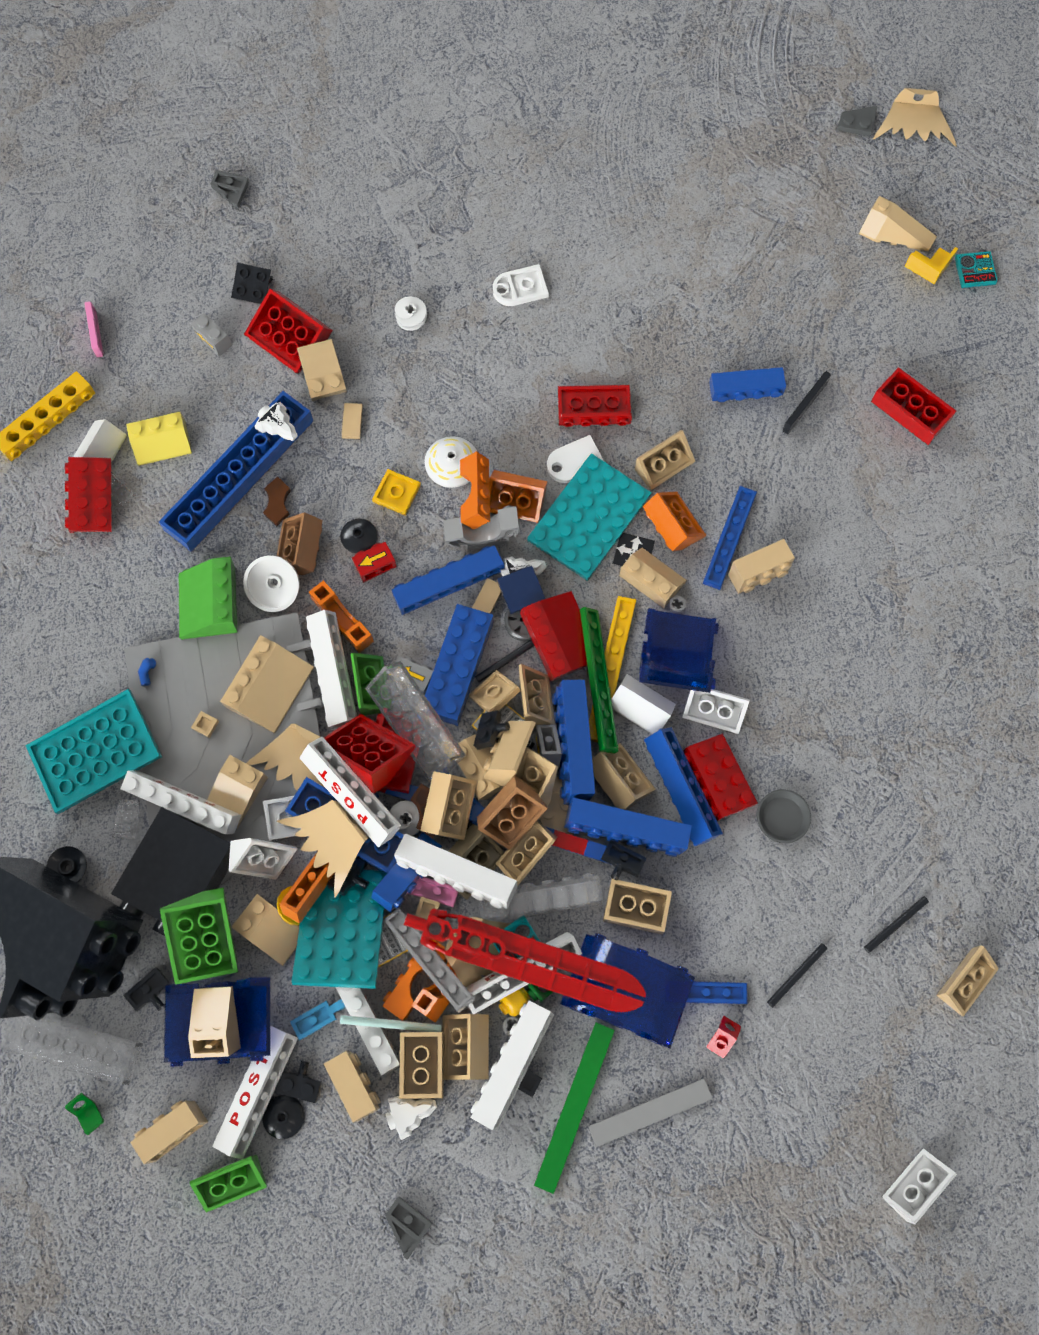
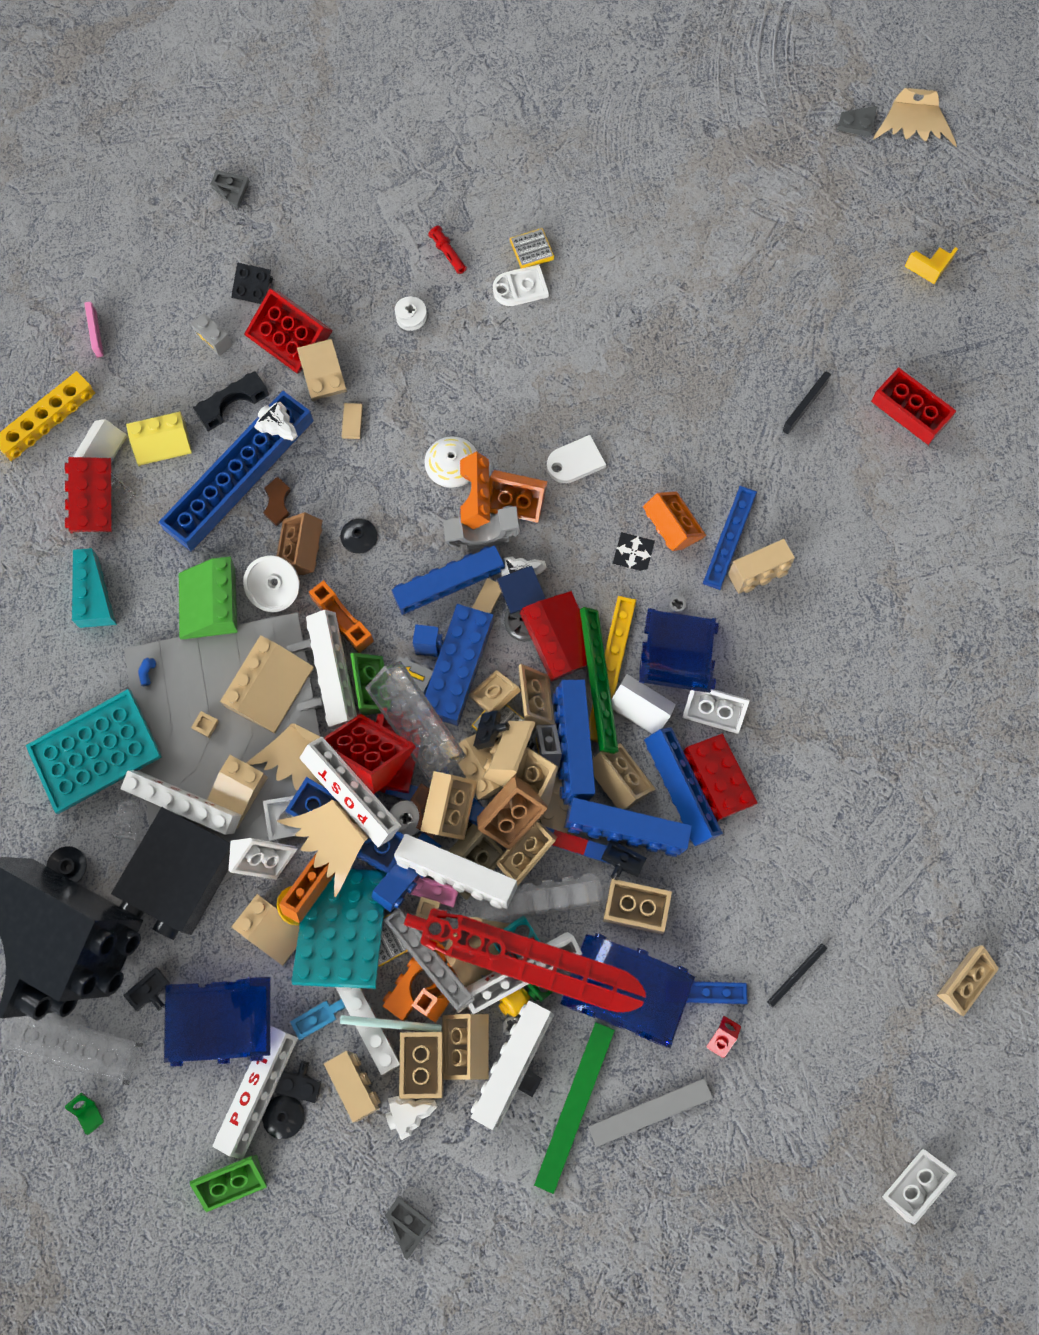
(89, 593): none -> teal wedge
(168, 1131): tan brick -> none
(199, 937): bright green slope -> none
(213, 1023): tan slope -> none
(248, 388): none -> black arch
(352, 878): black plate -> none
(374, 561): red brick -> none
(396, 492): yellow tile -> none
(427, 640): none -> blue brick
(443, 244): none -> red pin
(504, 661): black bar -> none
(531, 248): none -> tile
(589, 516): teal plate -> none
(594, 405): red bracket -> none
(651, 577): tan slope -> none
(664, 460): tan slope -> none
(747, 384): blue brick -> none
(783, 816): dark grey piece -> none
(894, 225): tan wedge -> none
(896, 924): black bar -> none
(976, 269): tile -> none

